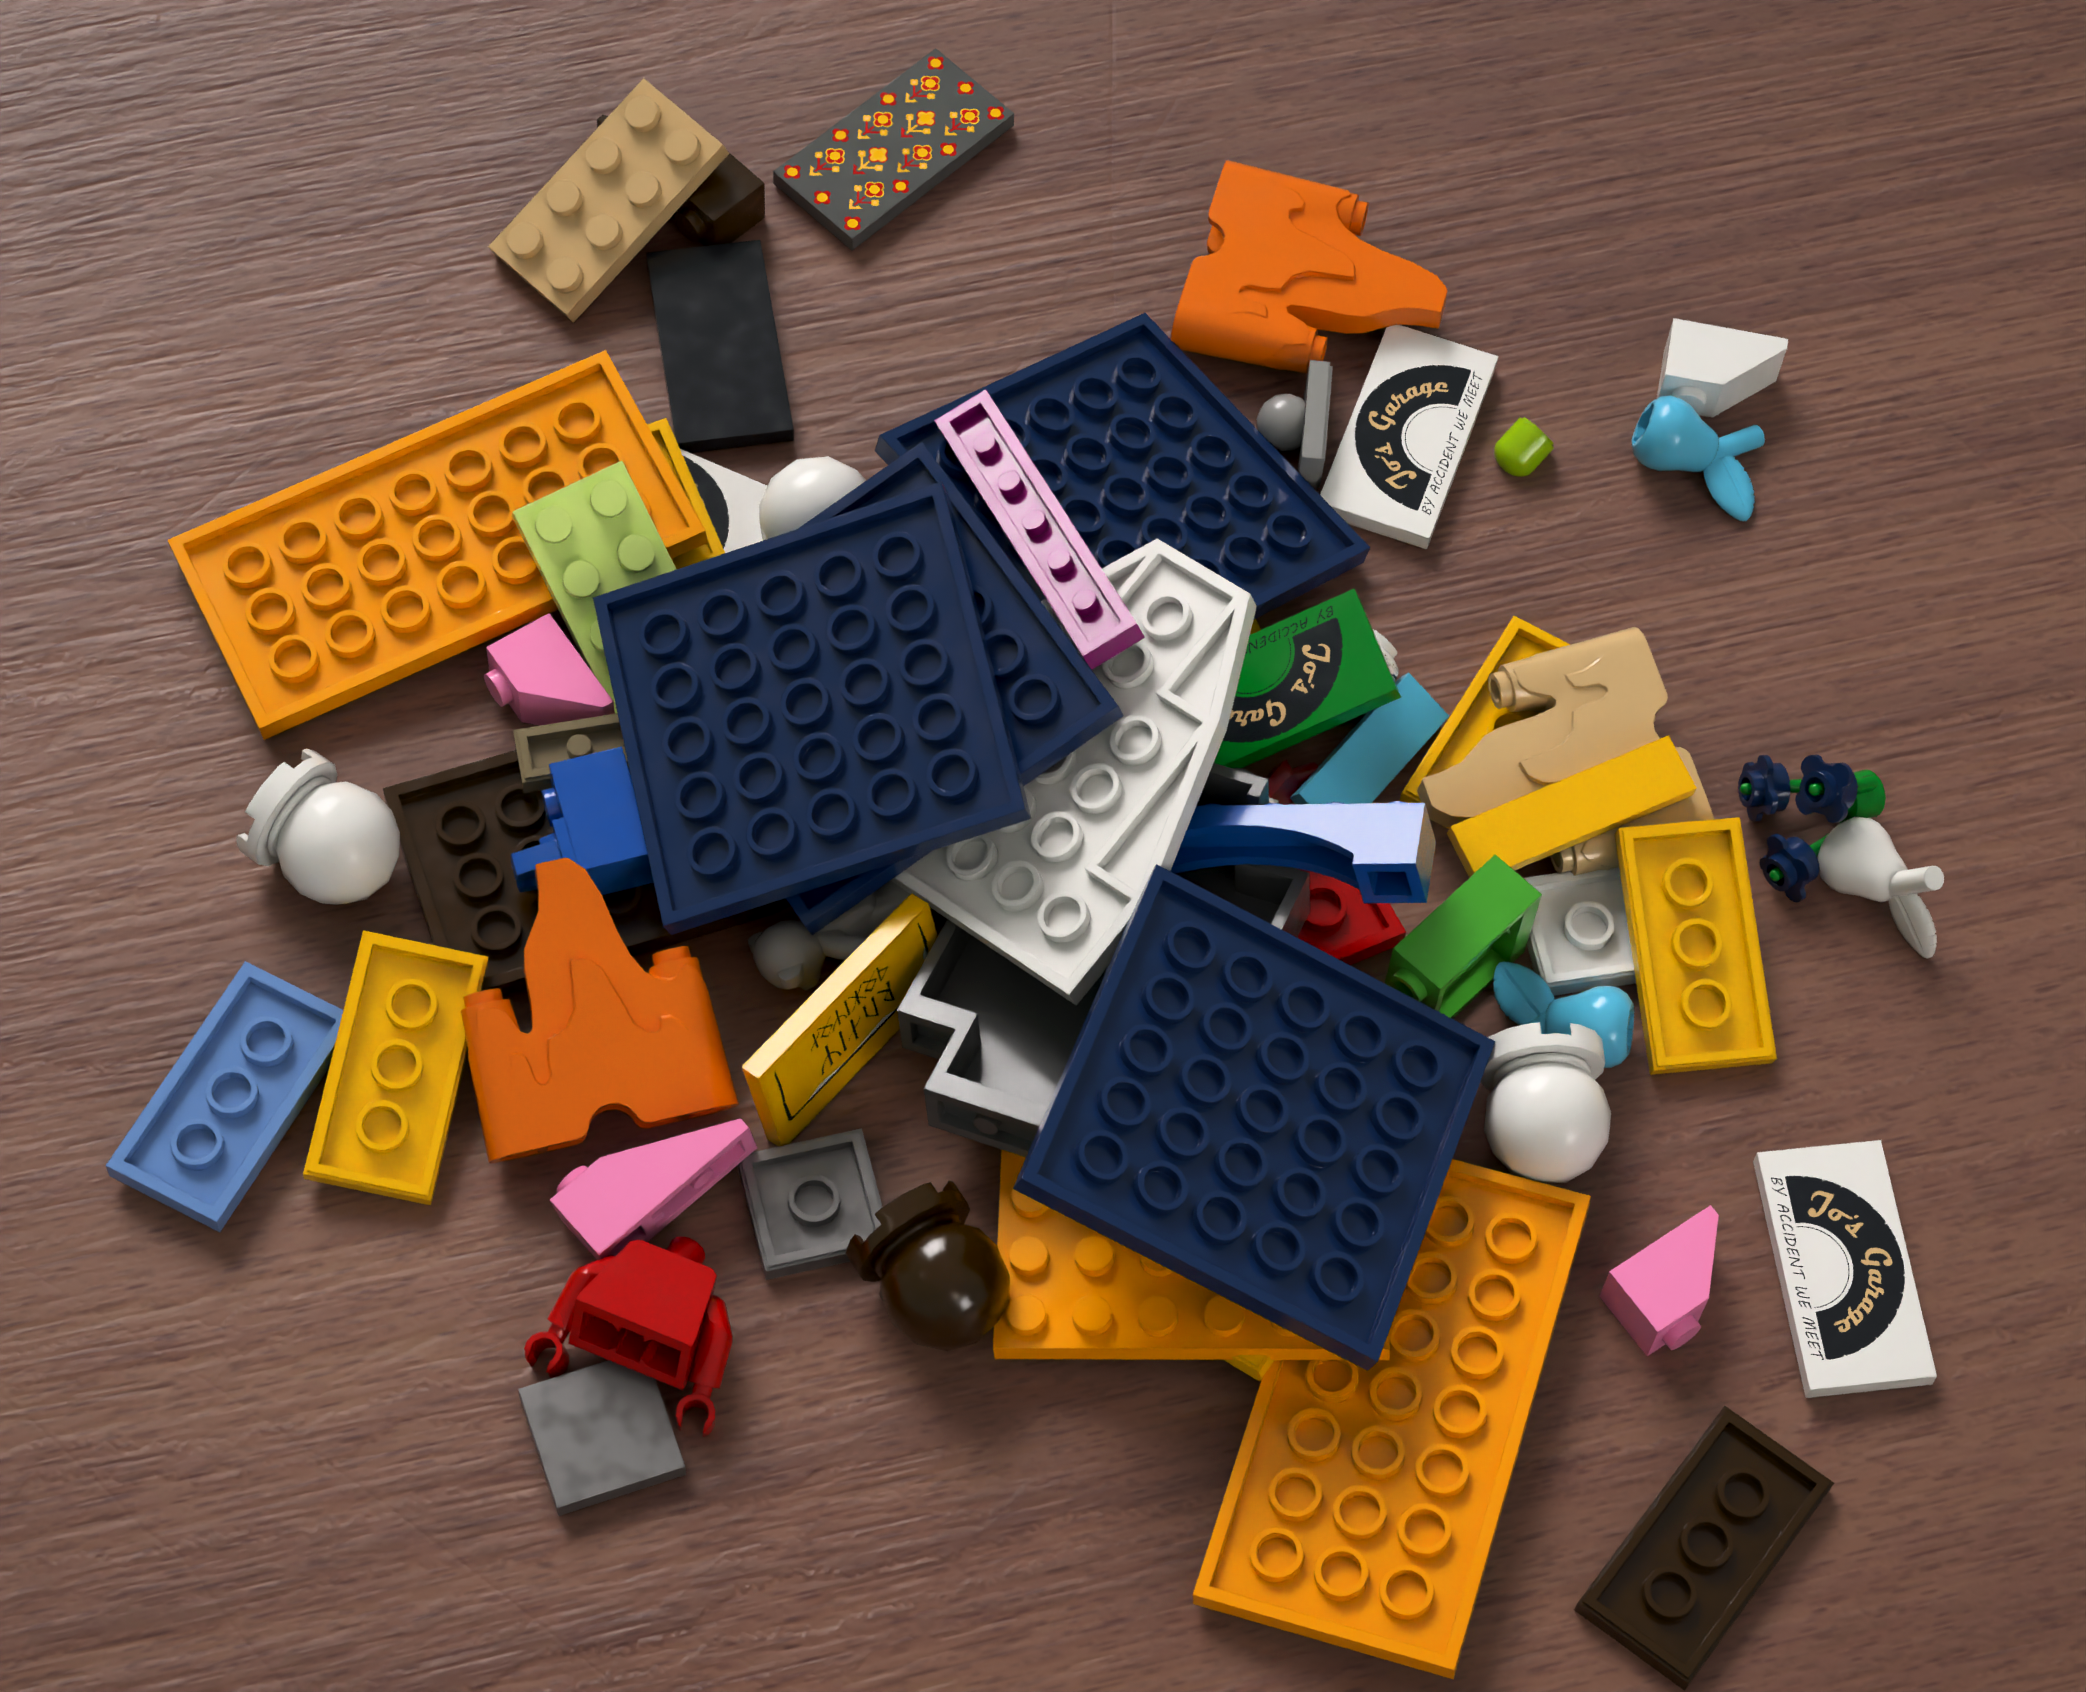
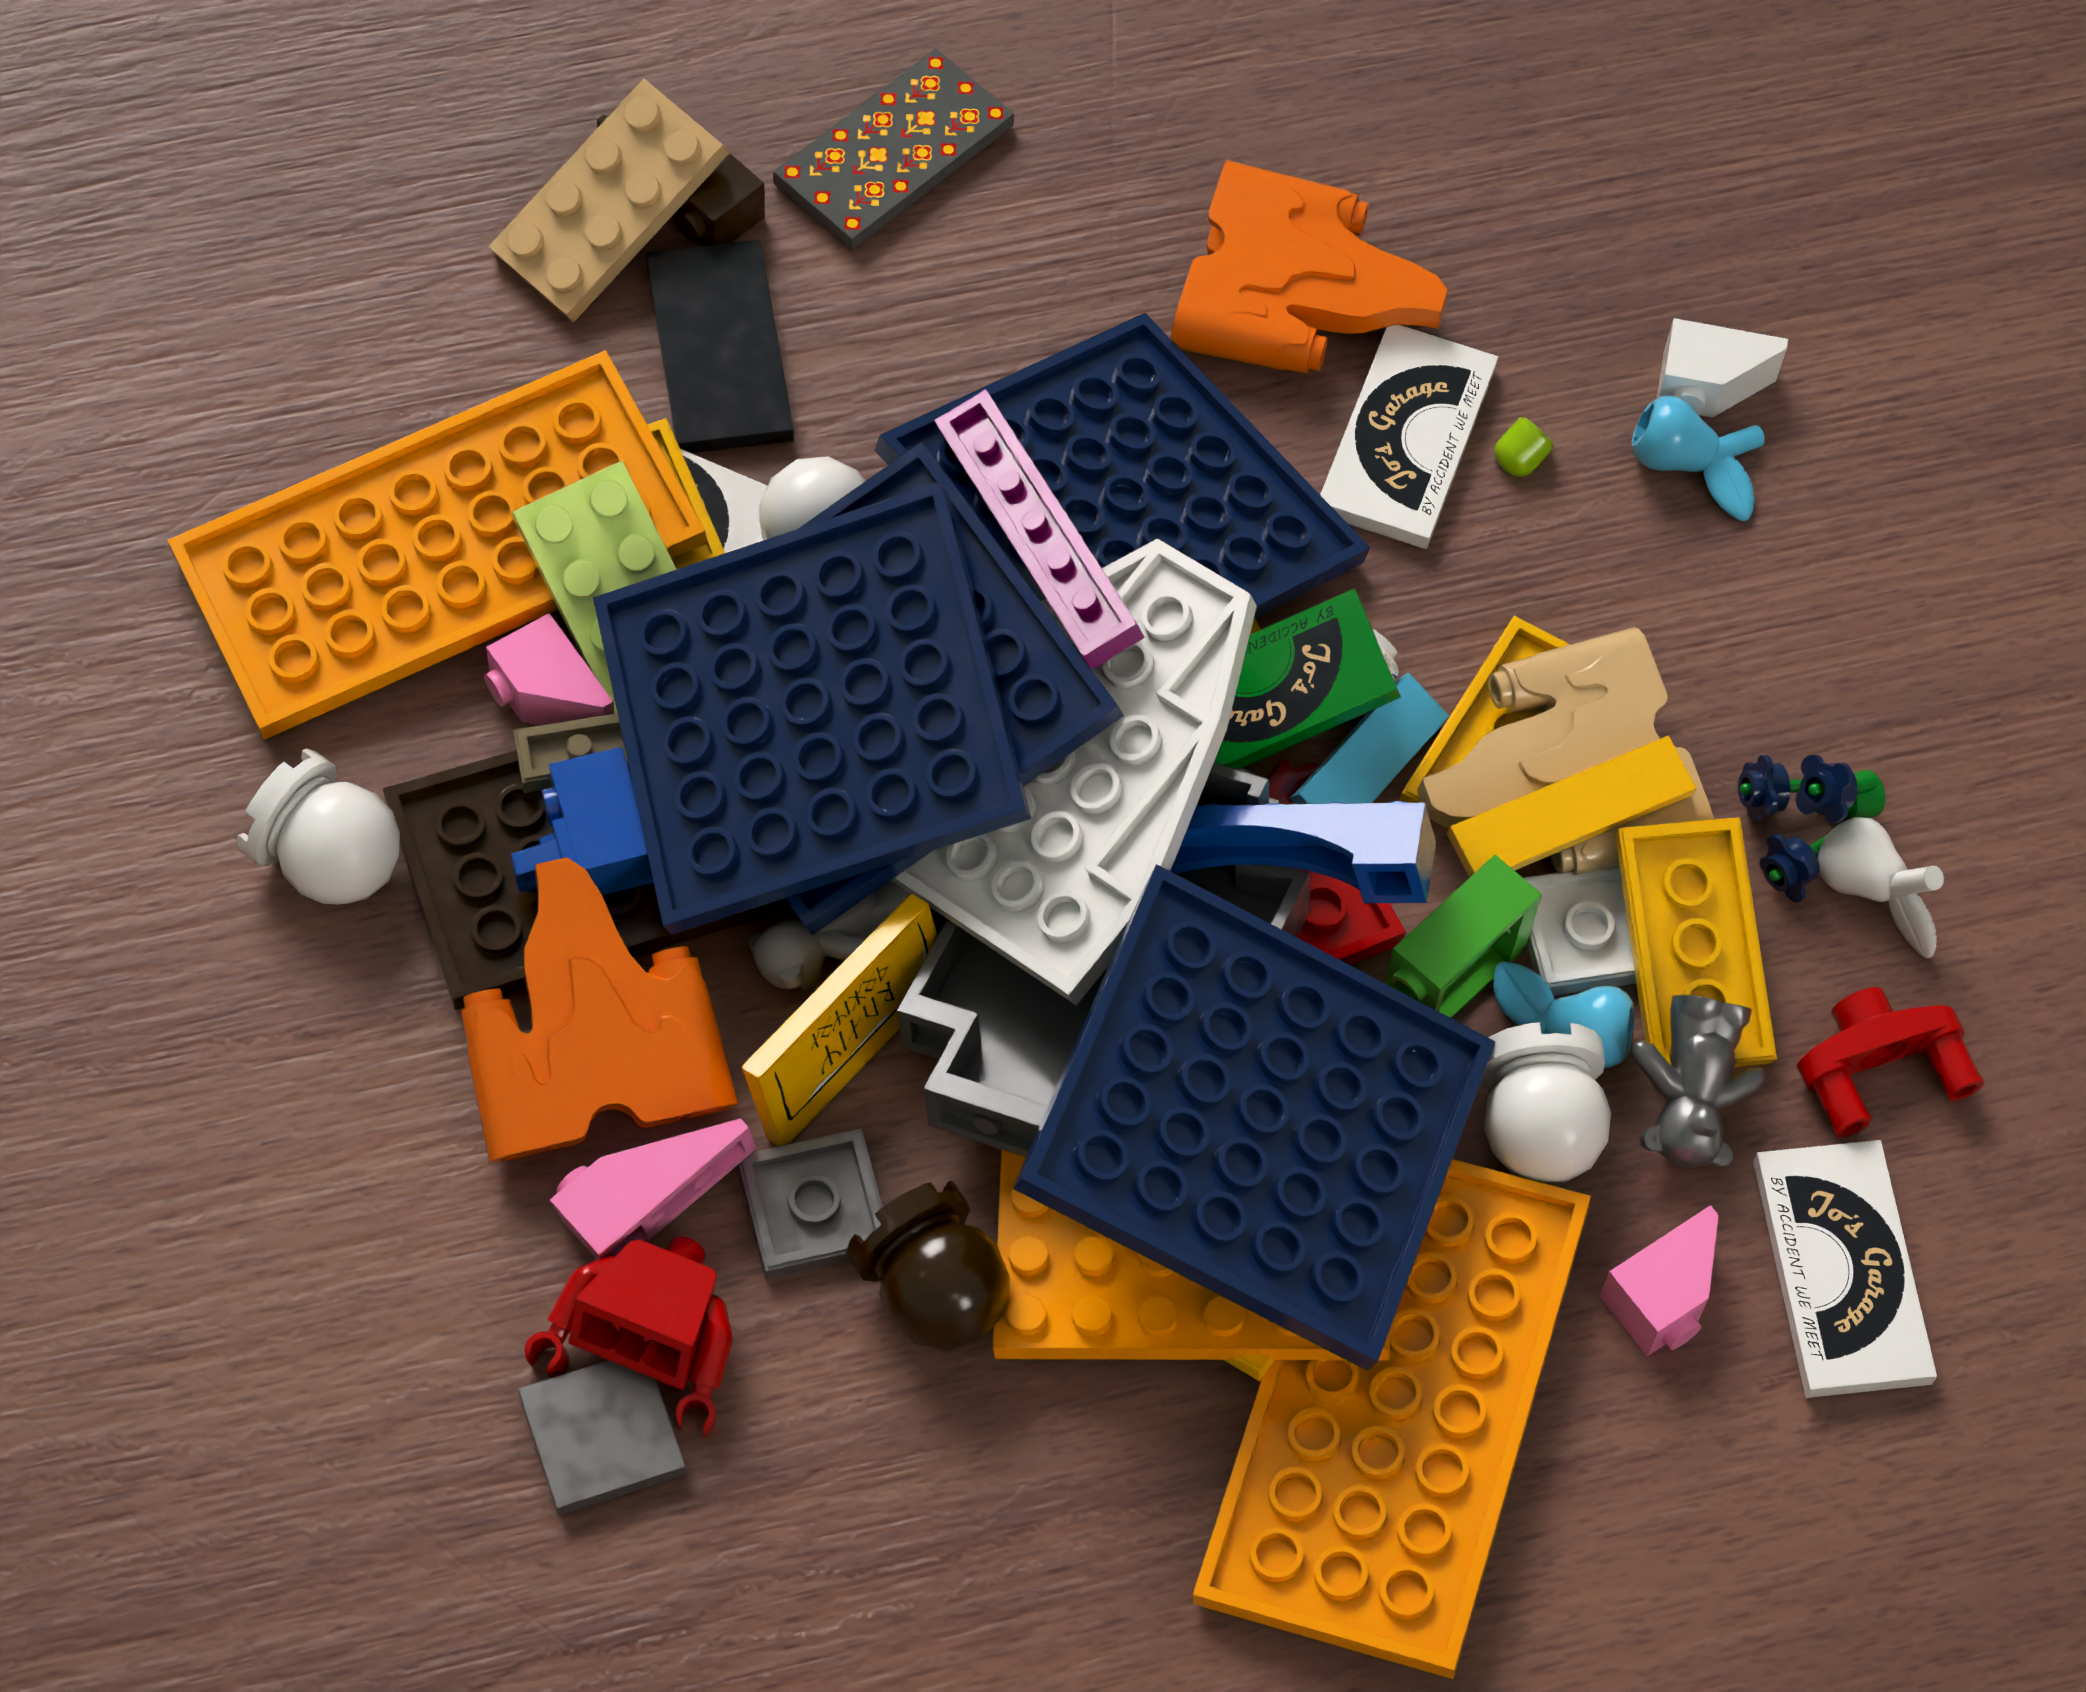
(229, 1097): medium blue plate -> none
(395, 1069): yellow tile -> none
(1296, 423): light grey tile -> none
(1697, 1080): none -> flat silver piece
(1704, 1547): dark brown tile -> none
(1876, 1036): none -> red connector

